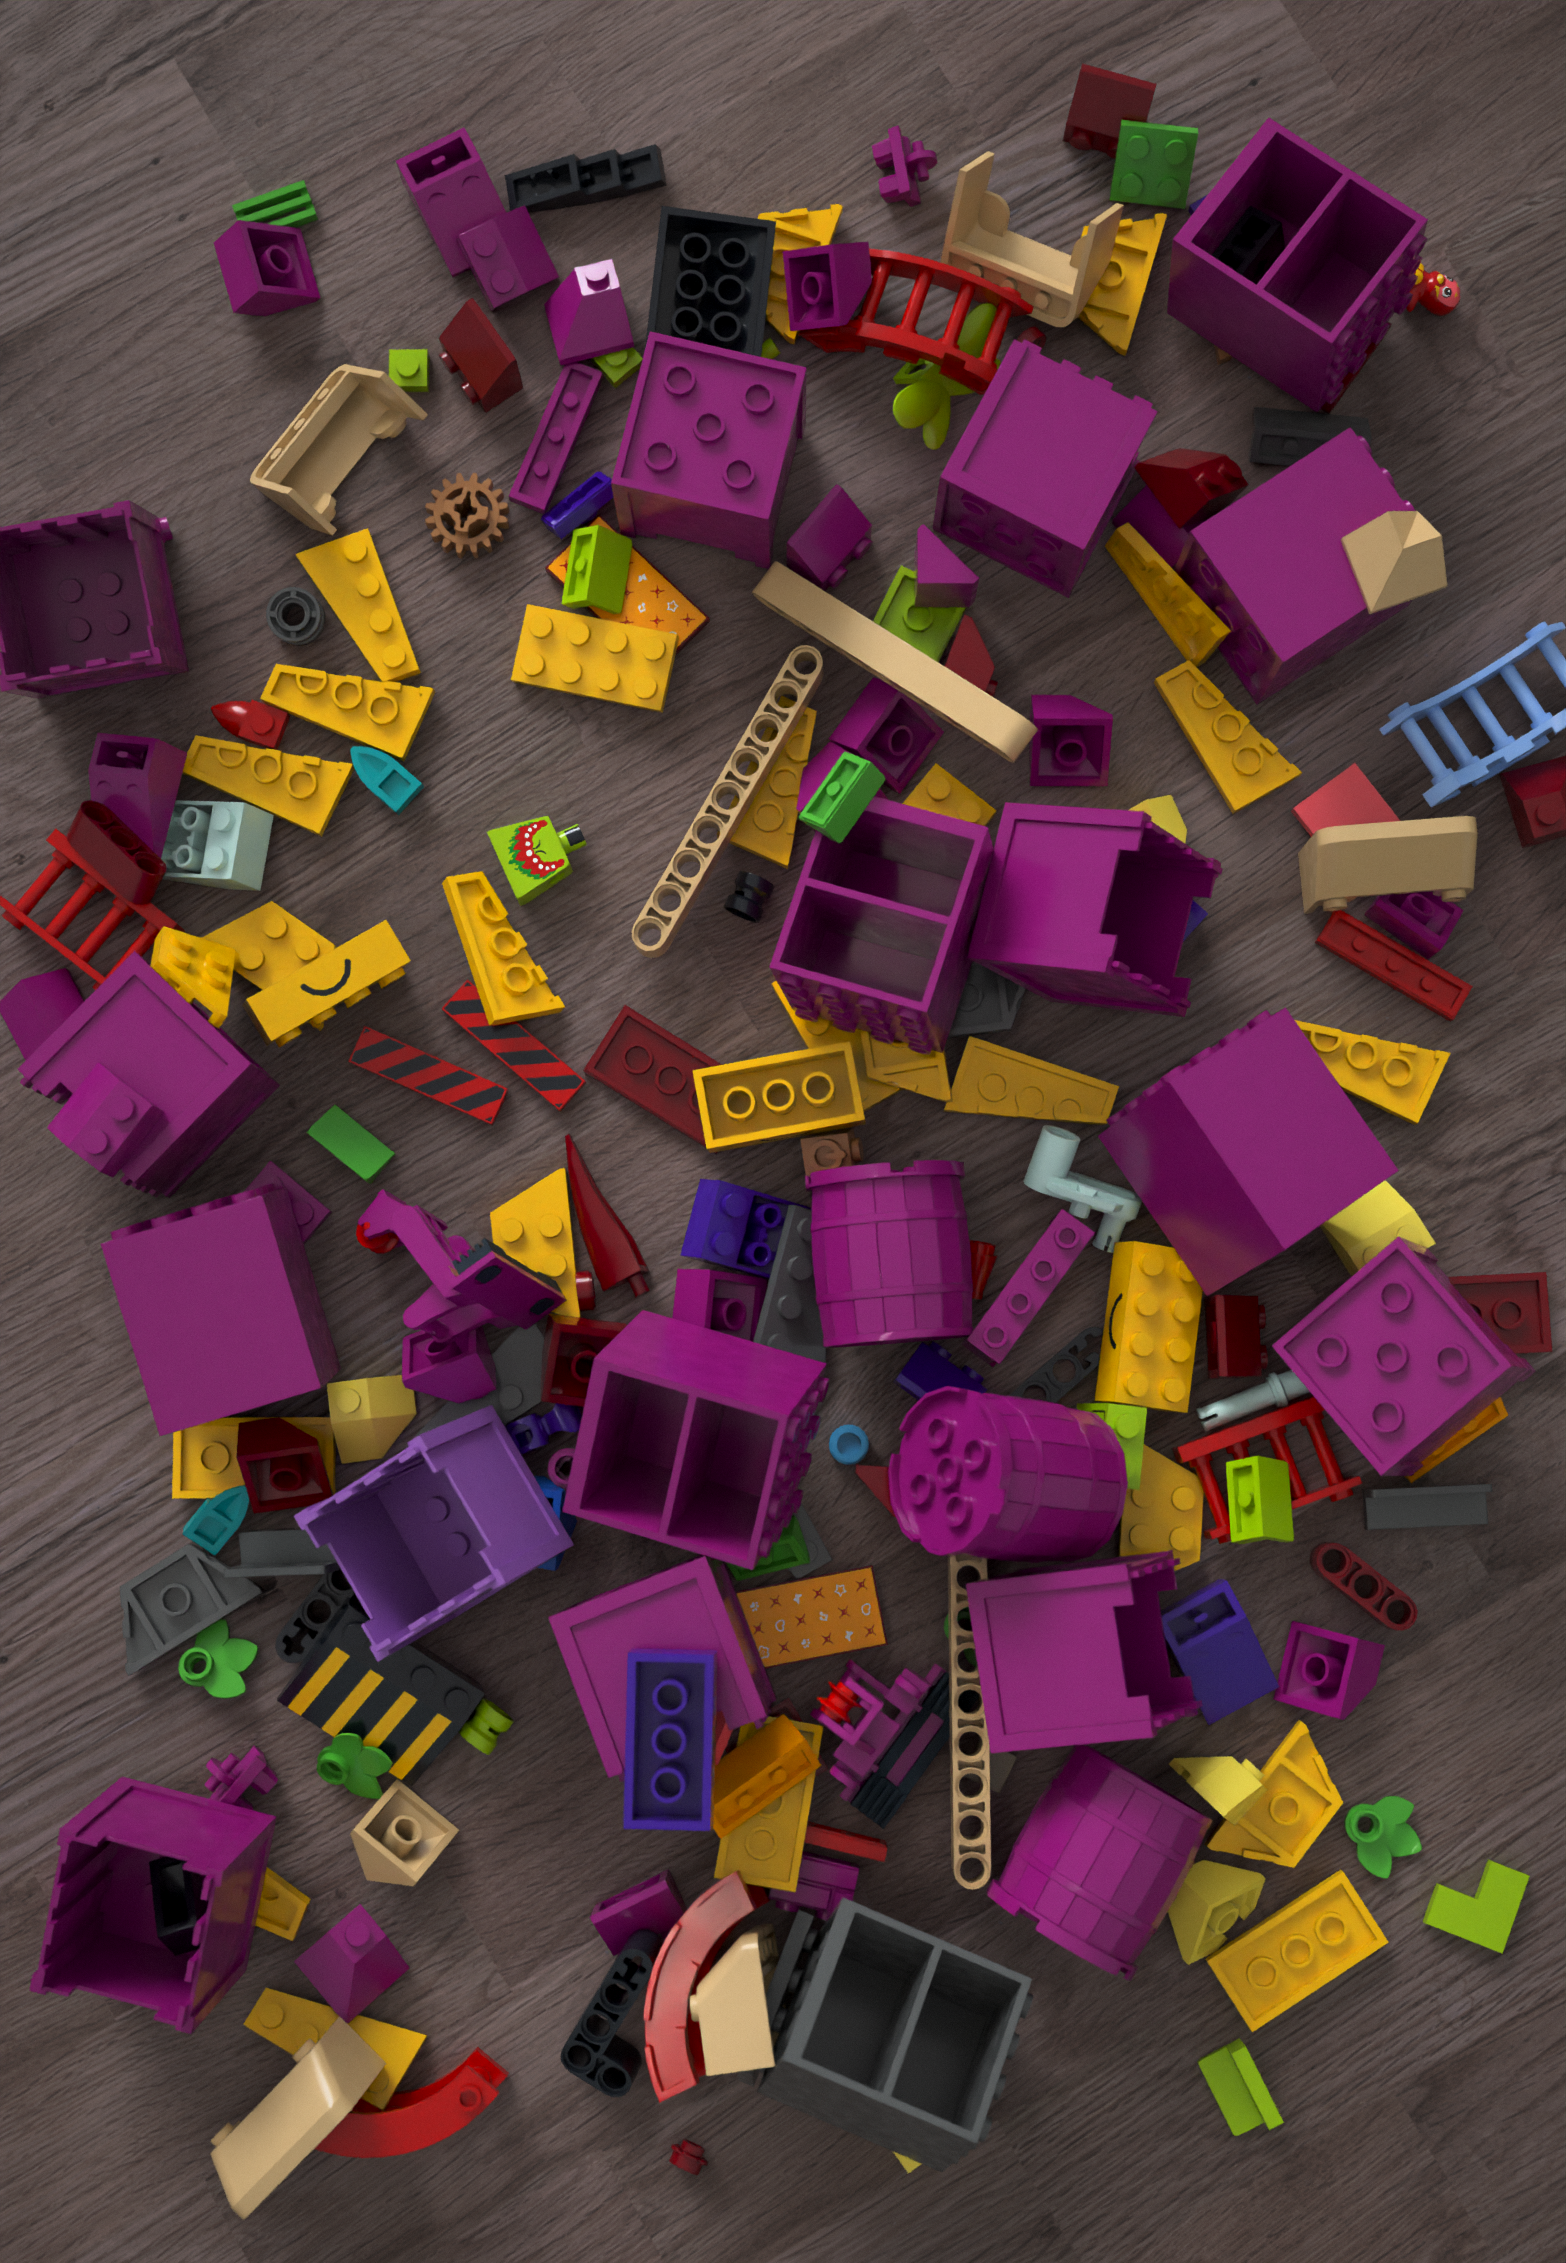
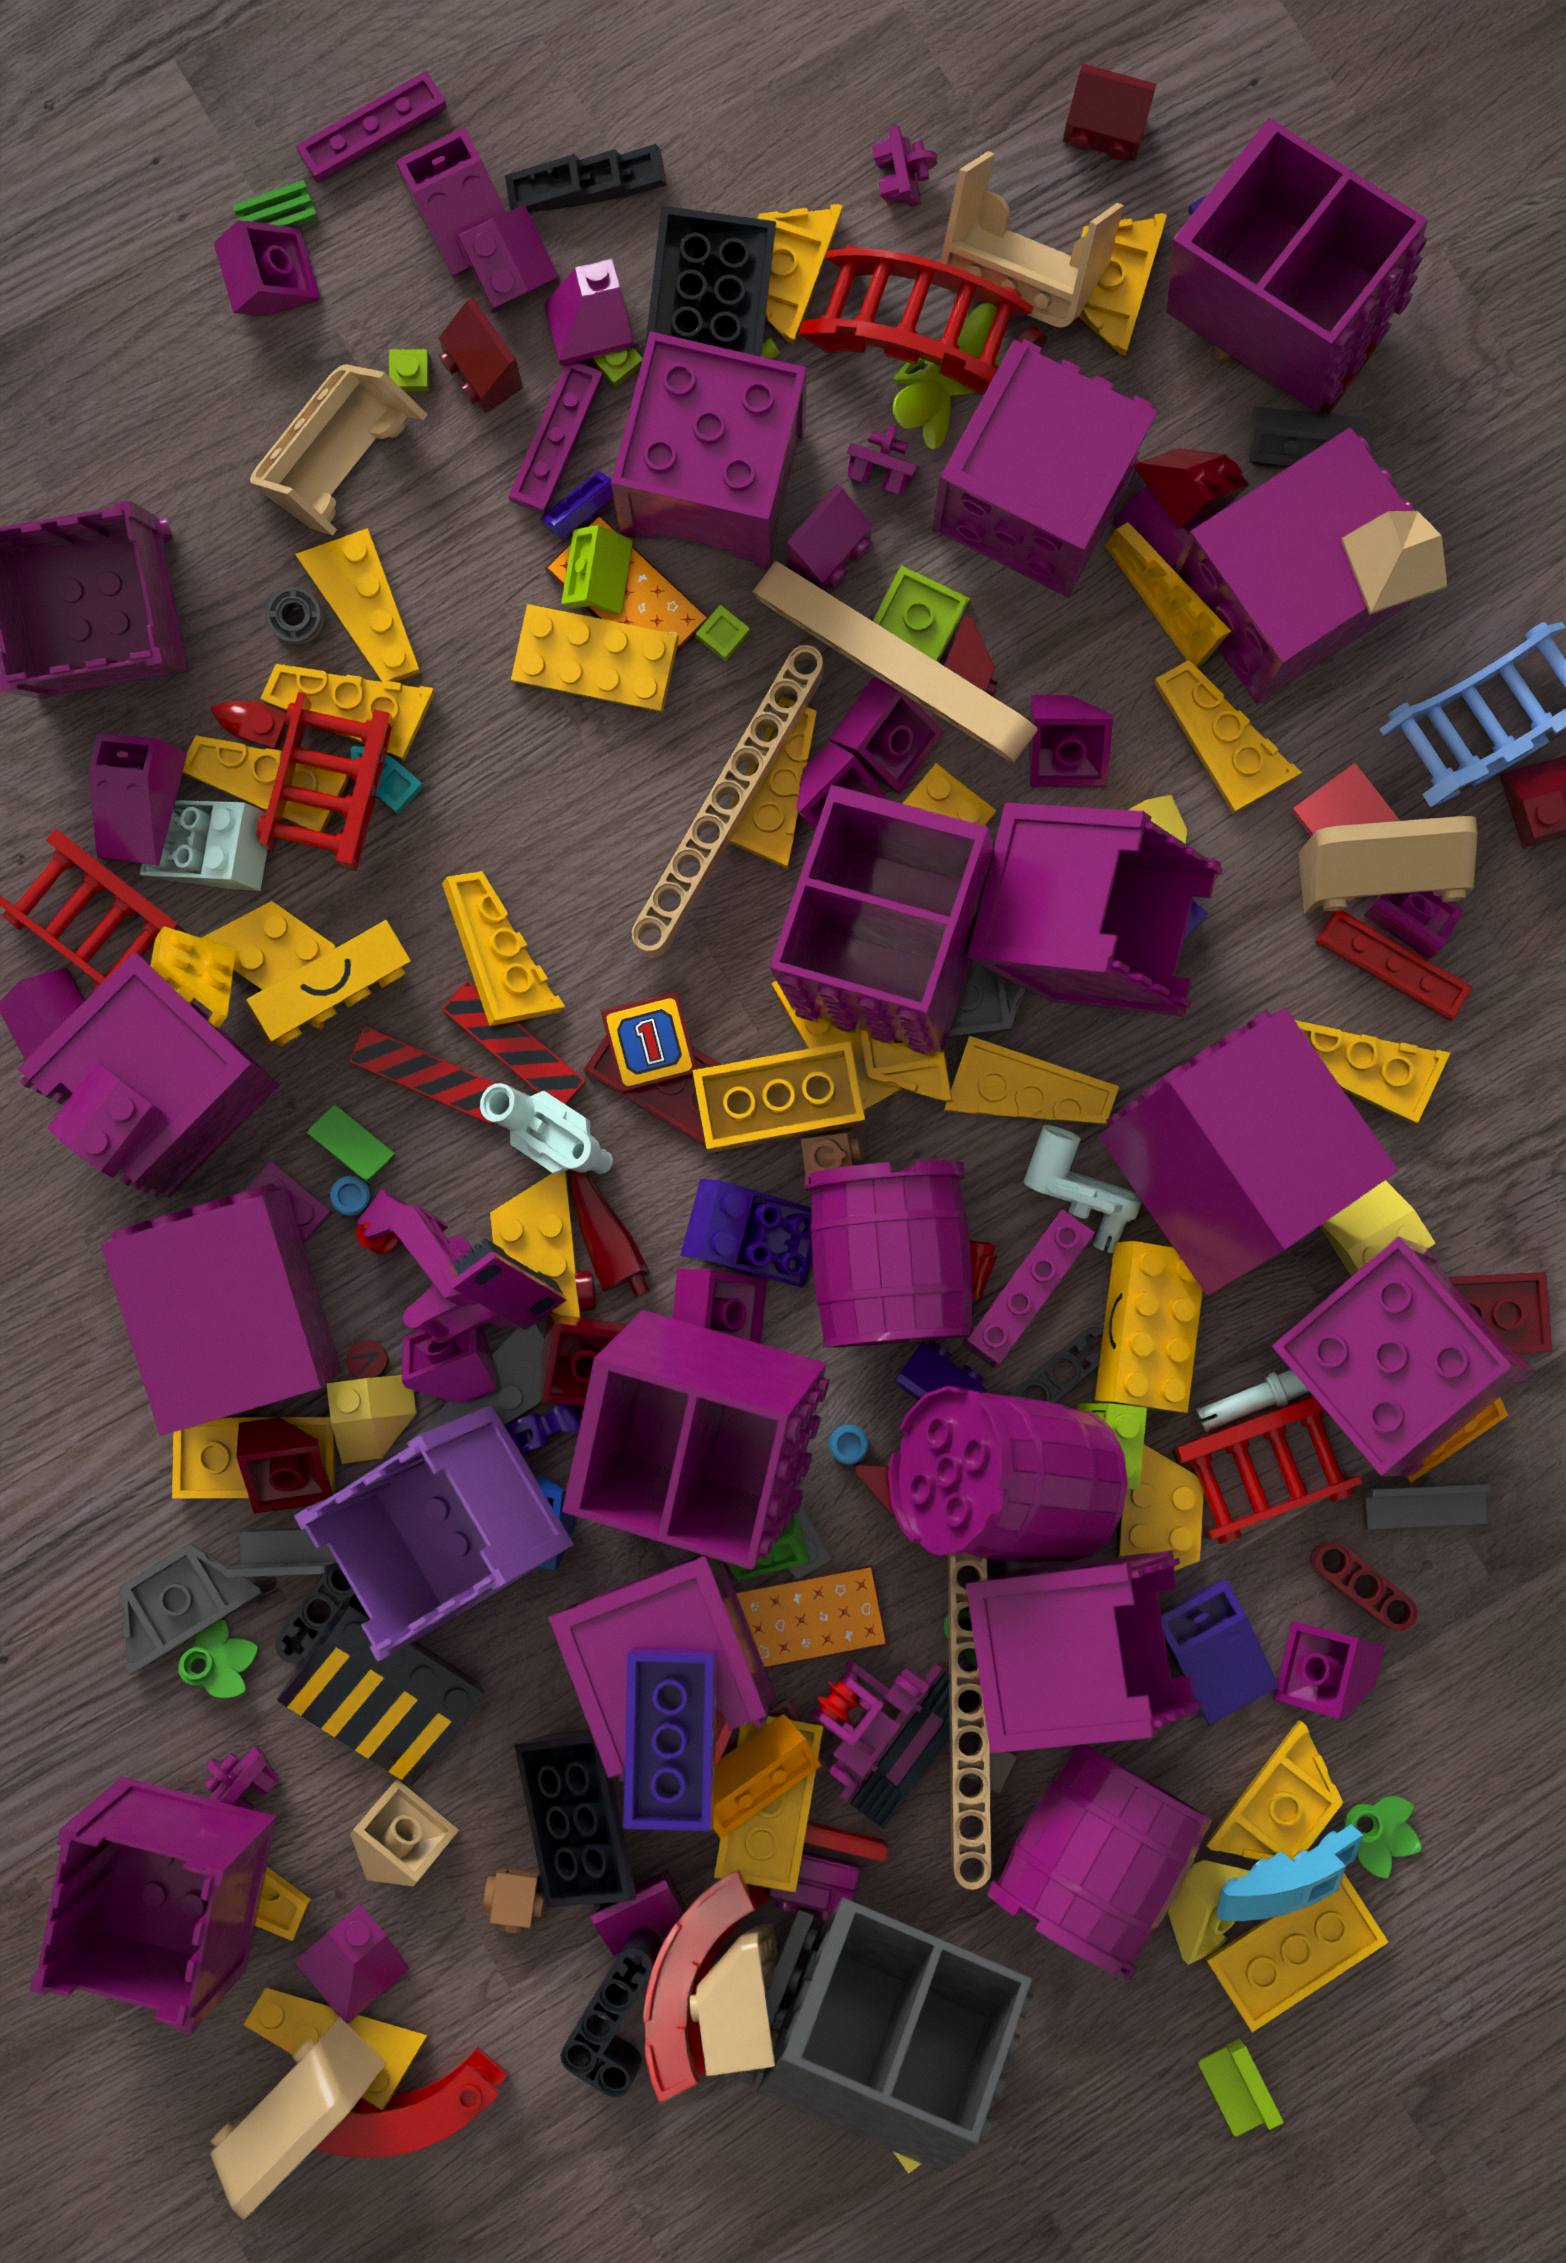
(116, 852): dark red beam -> none
(176, 1903): black slope -> none
(218, 1519): teal plate -> none
(350, 1196): none -> dark azure tile
(353, 1765): bright green plate -> none
(355, 807): none -> red fence
(367, 1359): none -> dark red tile
(371, 126): none -> magenta plate
(452, 510): medium nougat gear -> none
(486, 1726): lime wheel -> none
(513, 1899): none -> medium nougat brick
(535, 855): lime torso -> none
(545, 1130): none -> light aqua piece
(556, 1464): magenta cone -> none
(574, 1821): none -> black slope
(648, 1041): none -> slope
(688, 2156): dark red plate -> none
(722, 633): none -> lime plate
(749, 896): black wheel -> none
(790, 1310): dark grey wing -> none
(826, 283): magenta slope -> none
(842, 797): bright green slope -> none
(898, 470): none -> magenta hips
(941, 575): magenta slope -> none
(1153, 164): bright green plate -> none
(1223, 1783): light yellow slope -> none
(1234, 1337): dark red slope -> none
(1252, 244): black brick -> none
(1259, 1500): lime panel -> none
(1289, 1885): none -> medium azure slope
(1434, 292): red animal -> none
(1487, 1916): lime tile -> none

